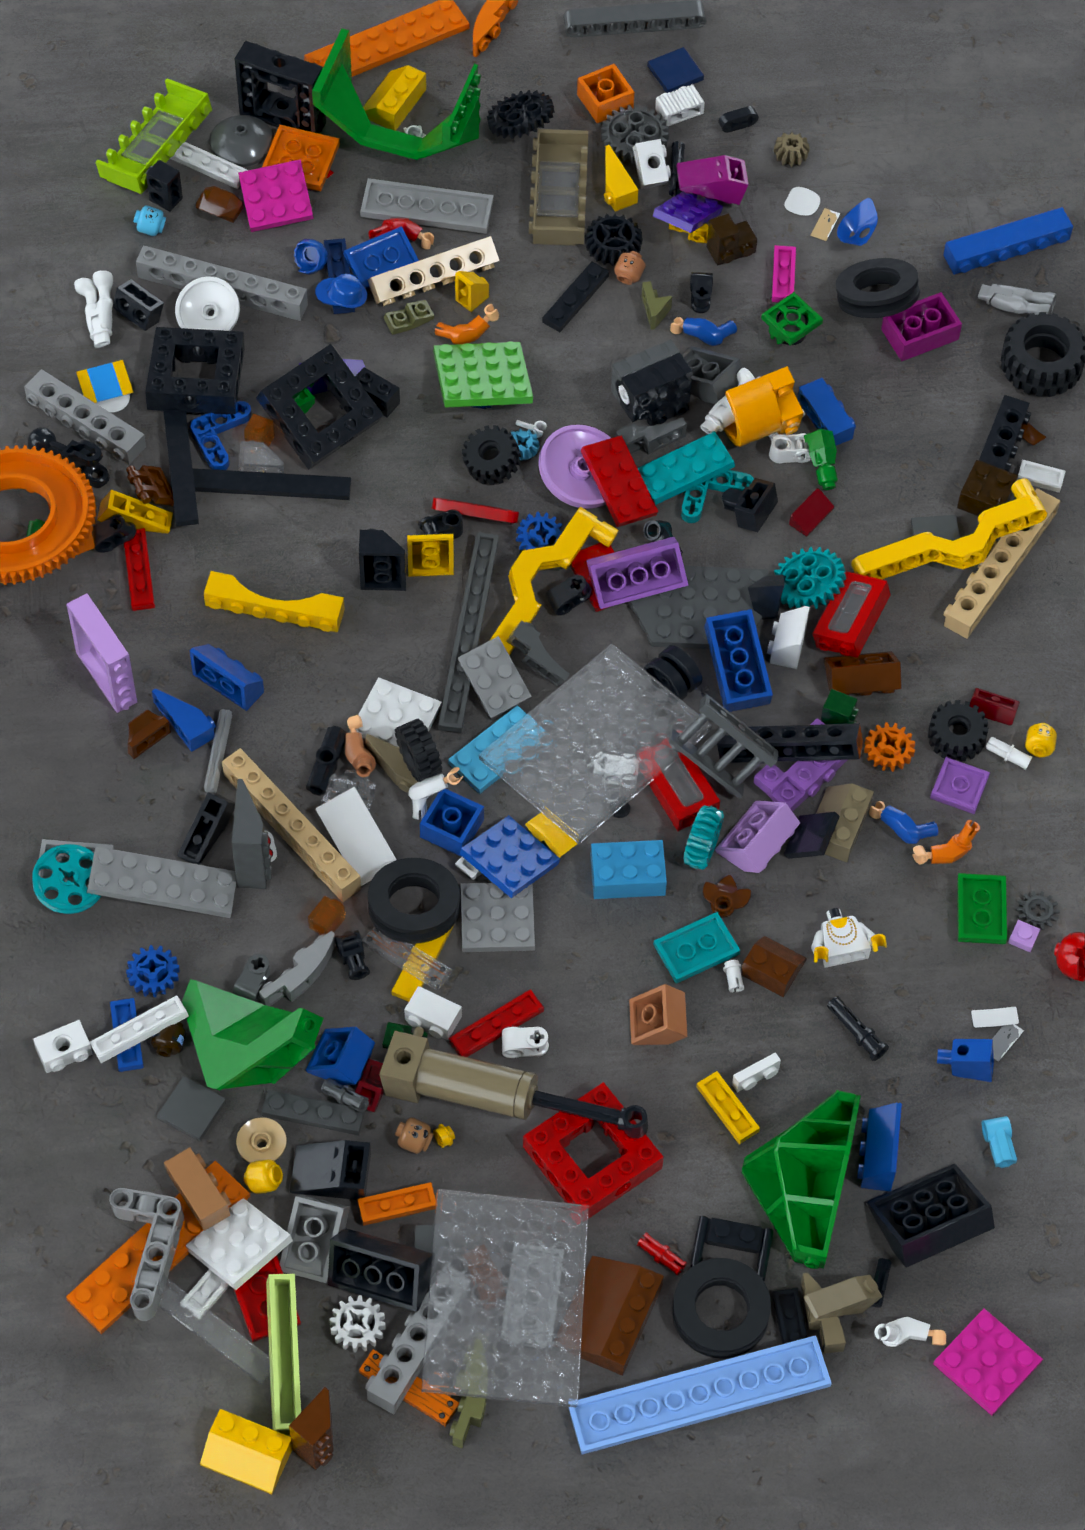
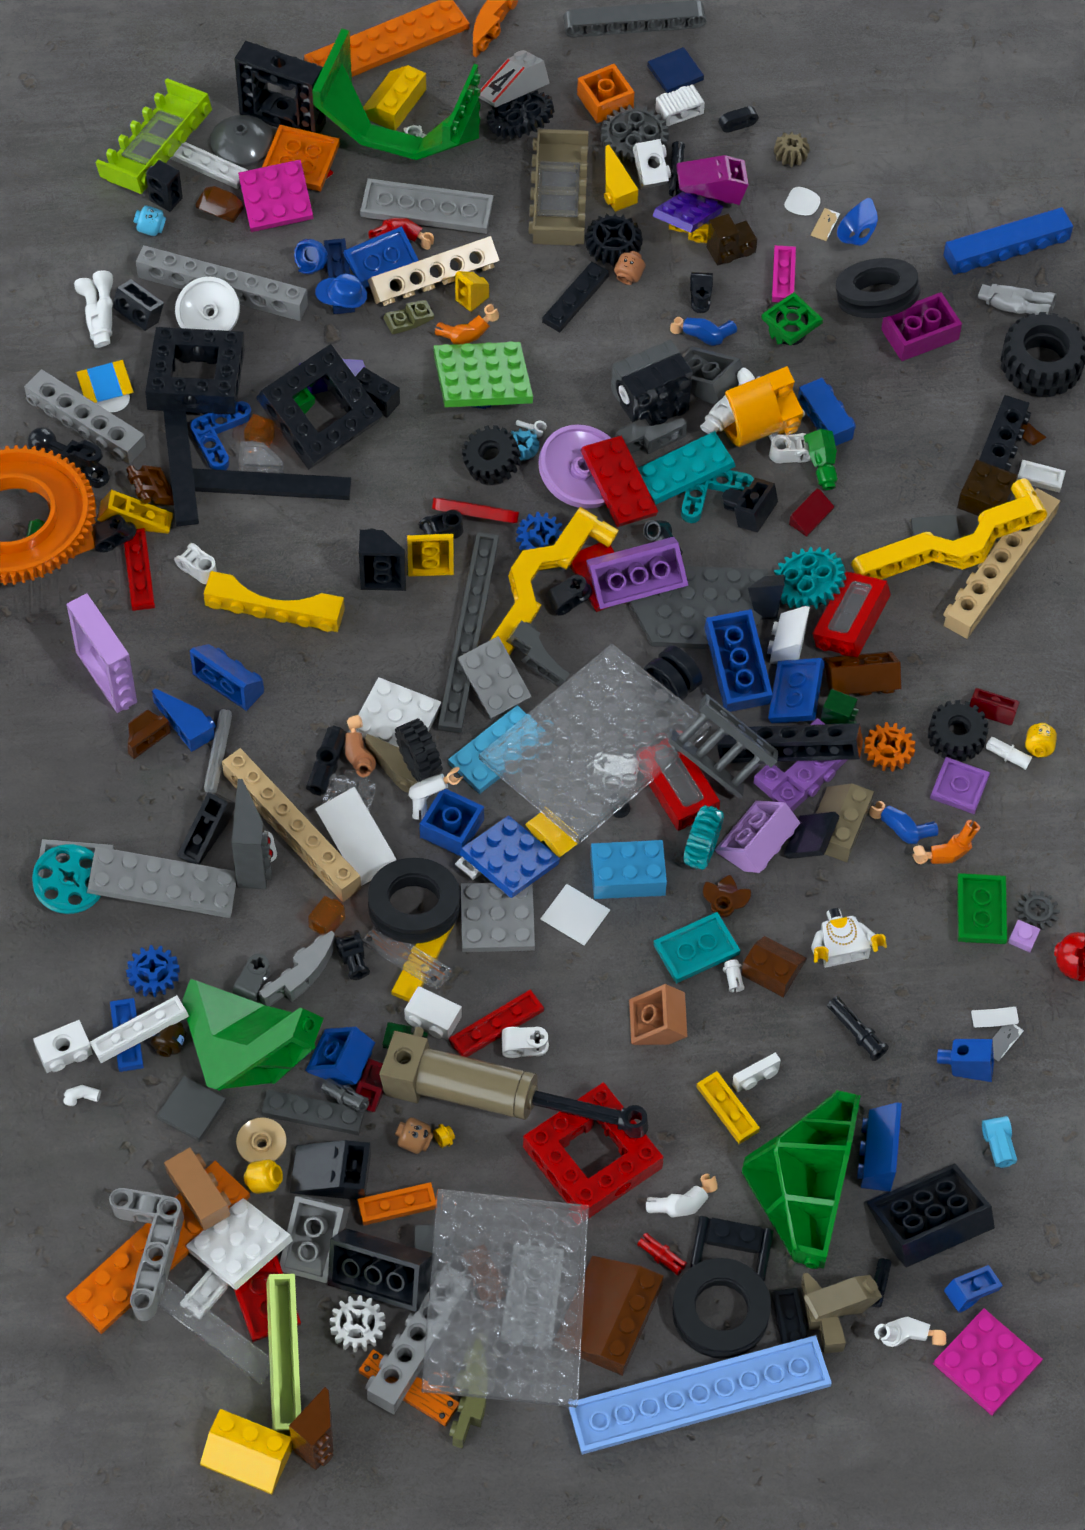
(81, 1091): none -> white arm
(195, 563): none -> white piece
(515, 78): none -> light grey slope
(575, 914): none -> white sticker
(655, 307): olive slope -> none
(682, 1205): none -> white arm
(796, 690): none -> blue plate
(970, 1287): none -> blue plate

